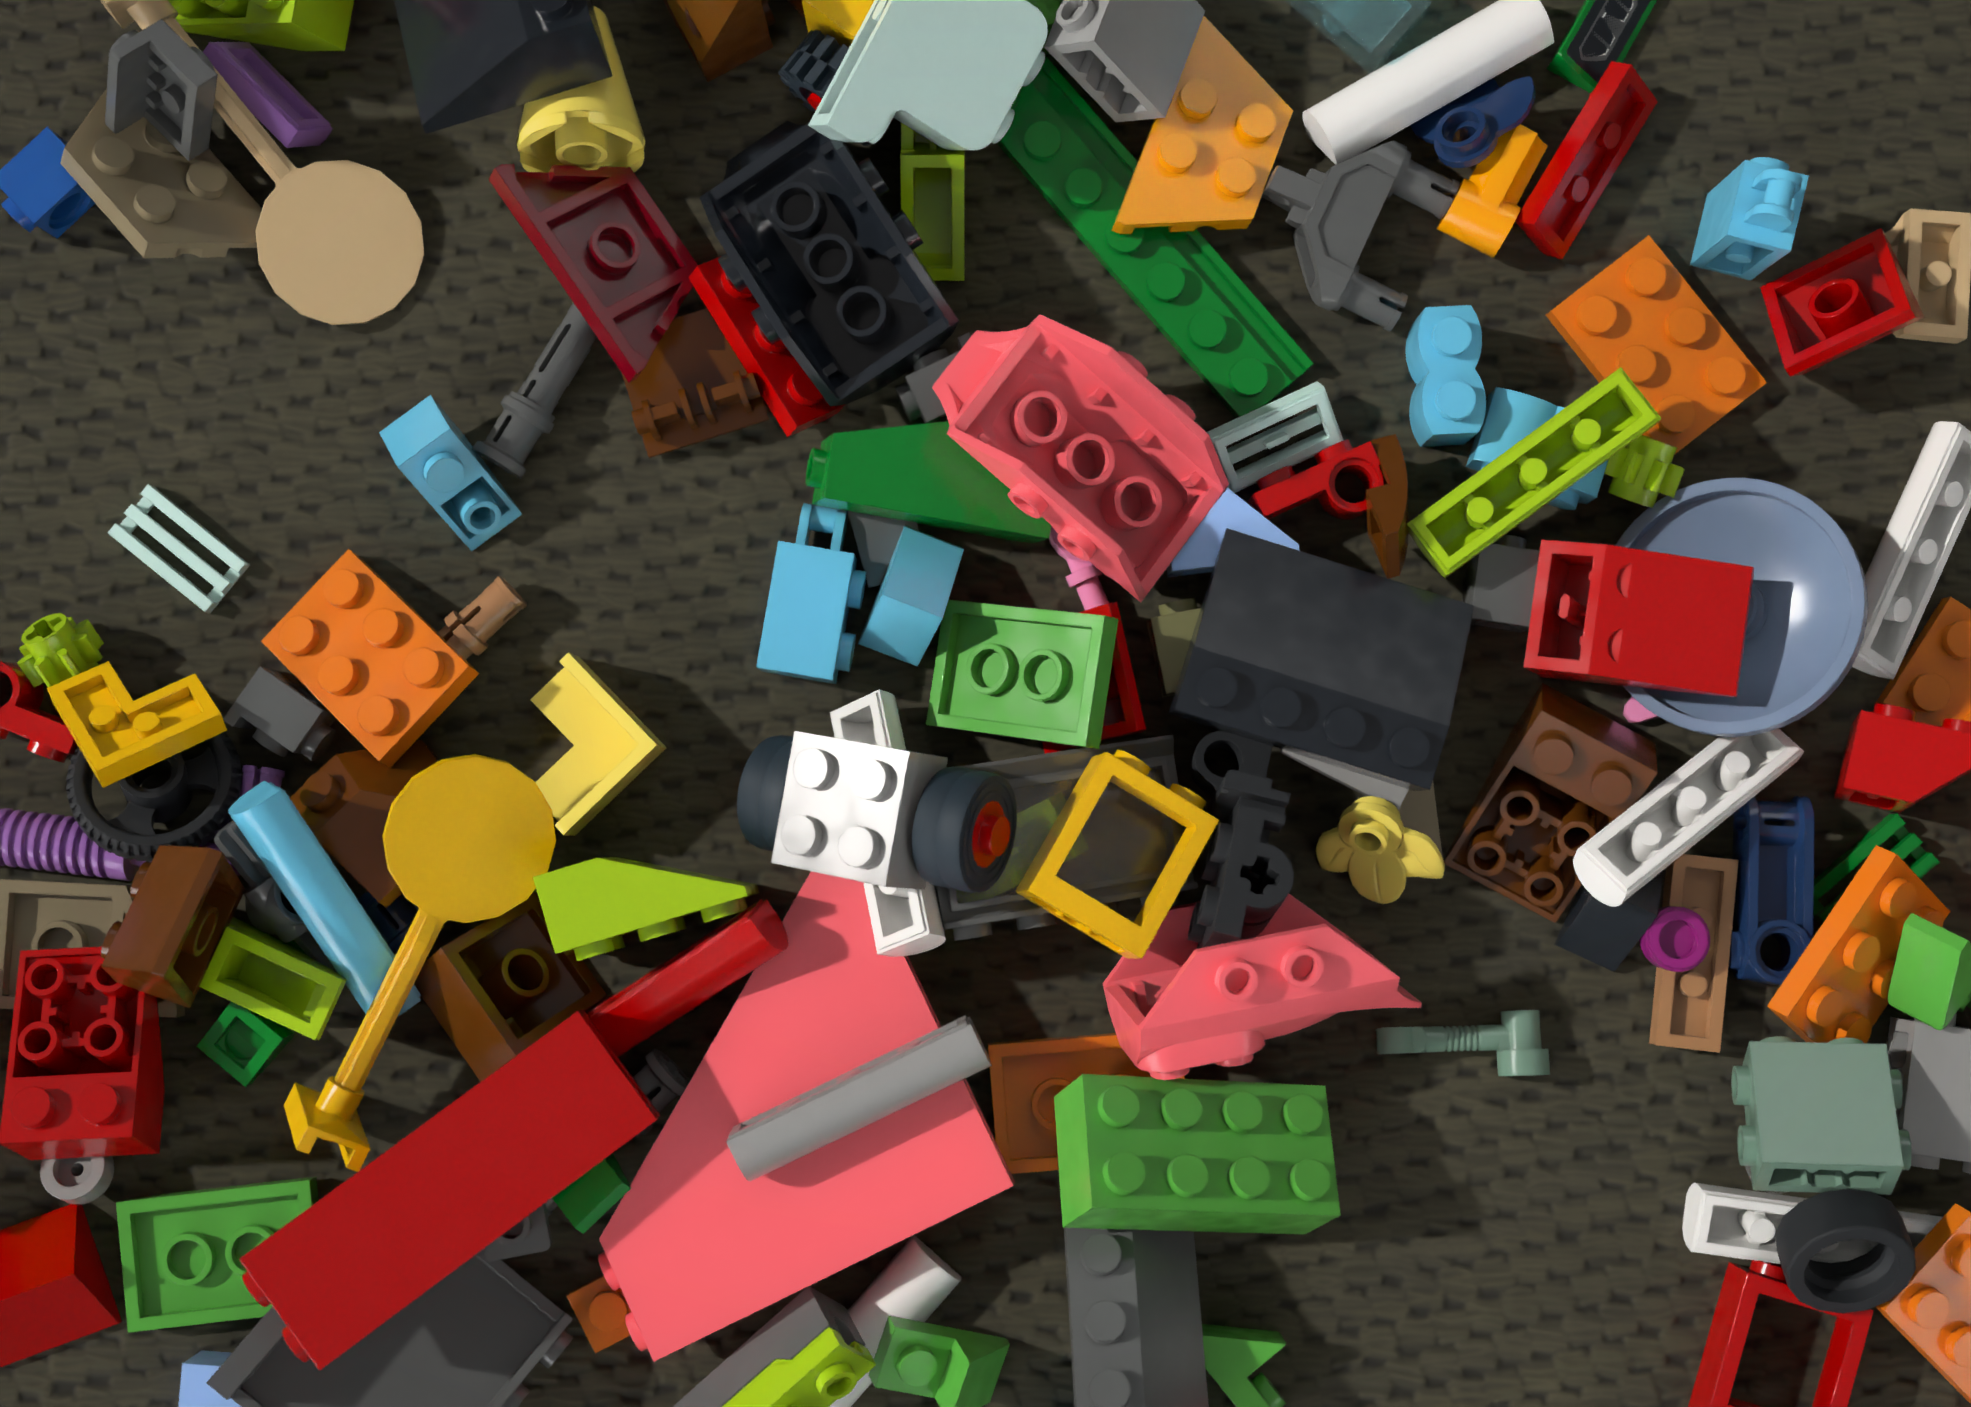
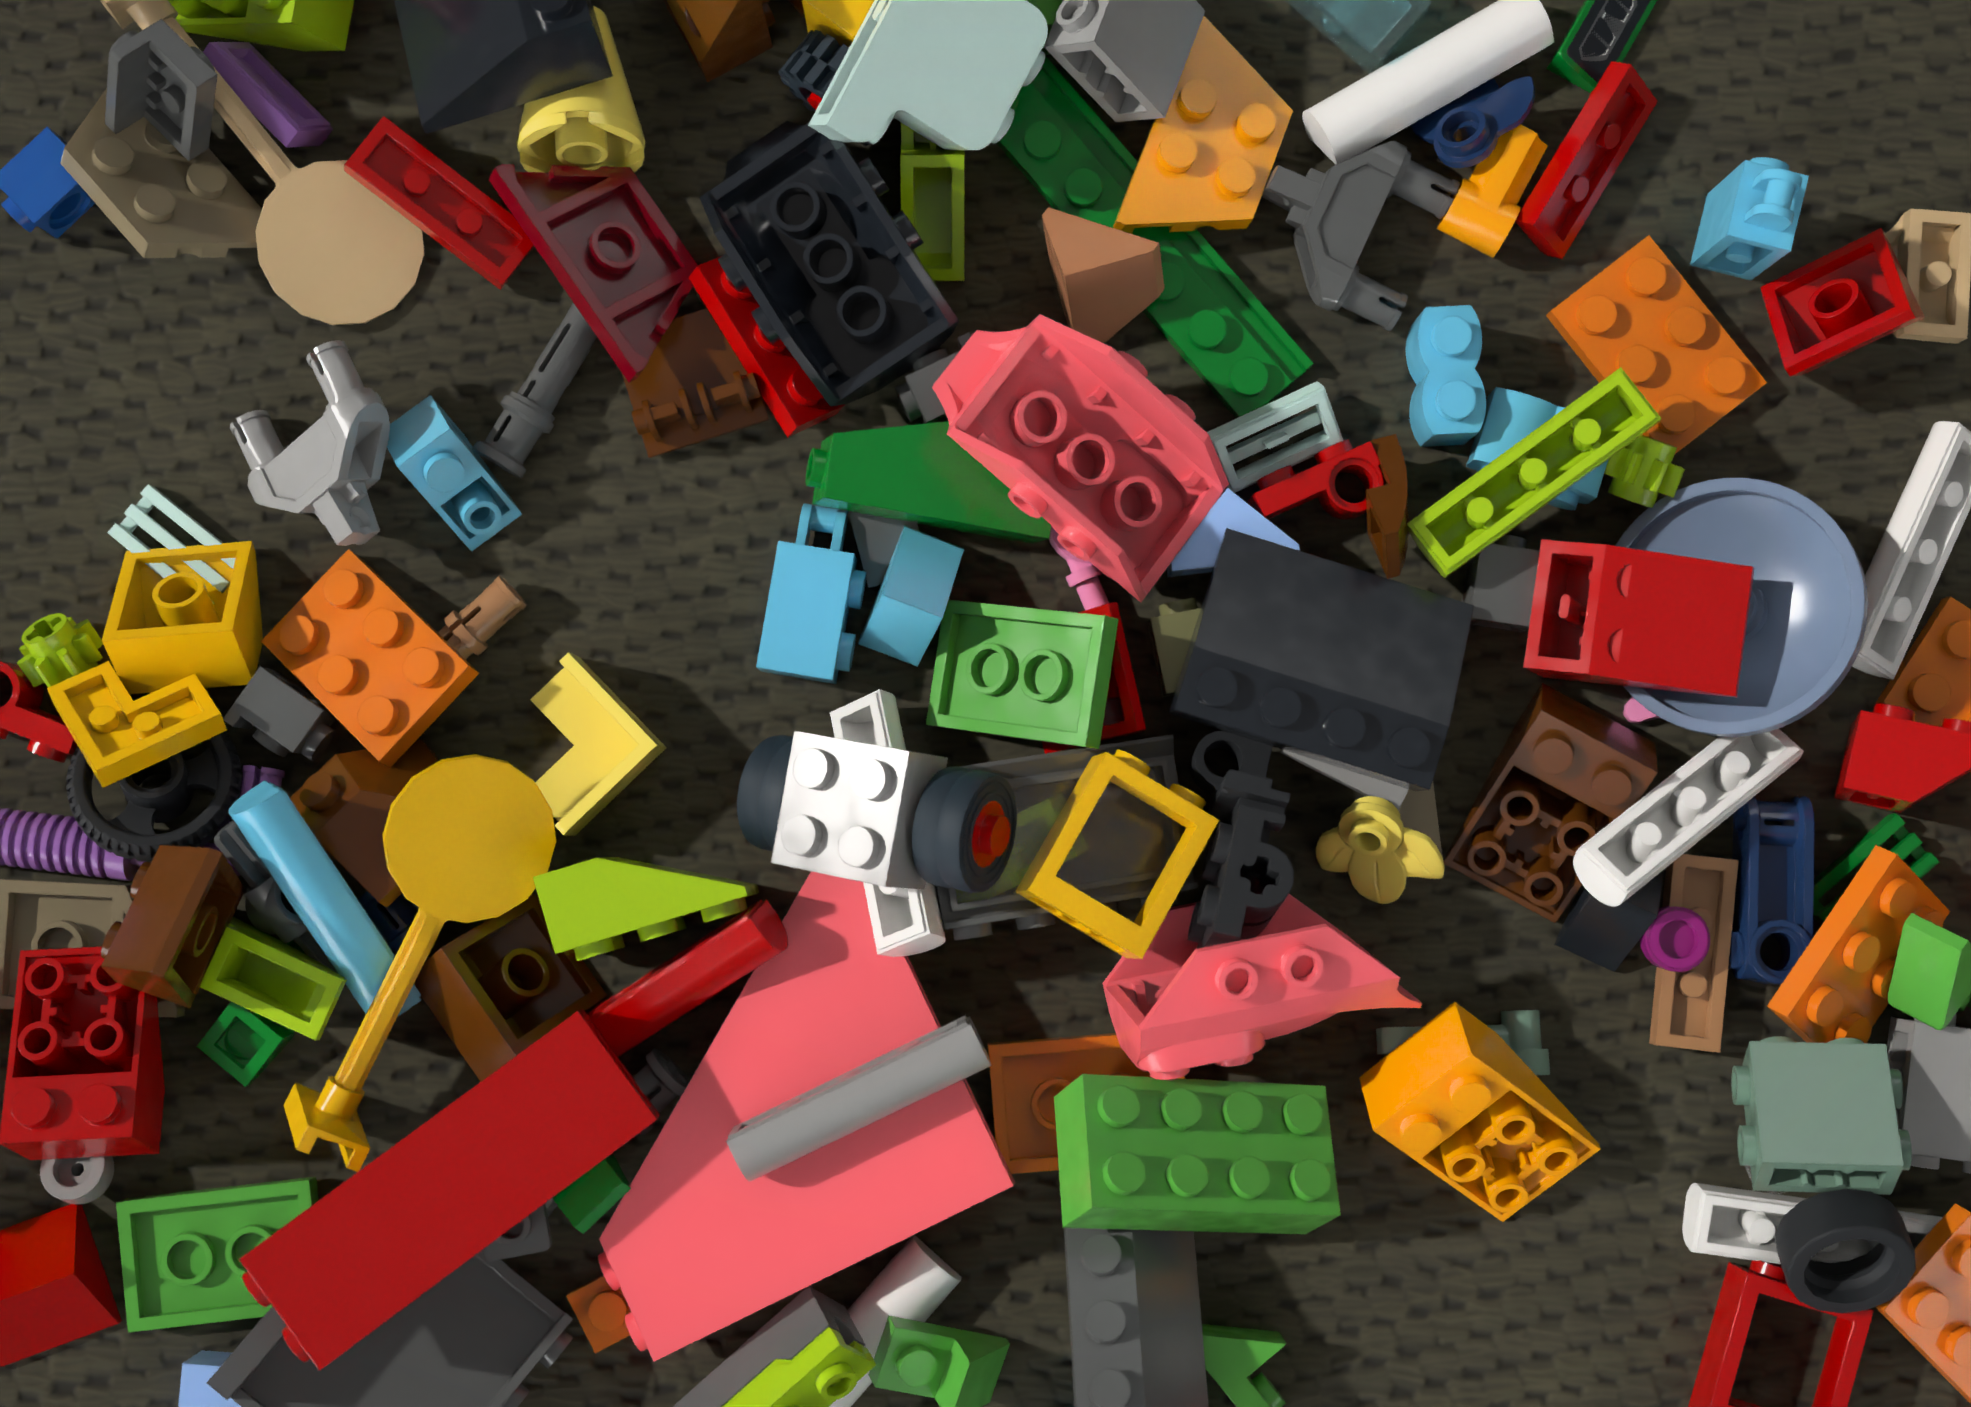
(172, 629): none -> yellow slope
(331, 461): none -> light grey connector
(440, 202): none -> red plate
(1101, 273): none -> nougat slope
(1474, 1114): none -> light orange slope

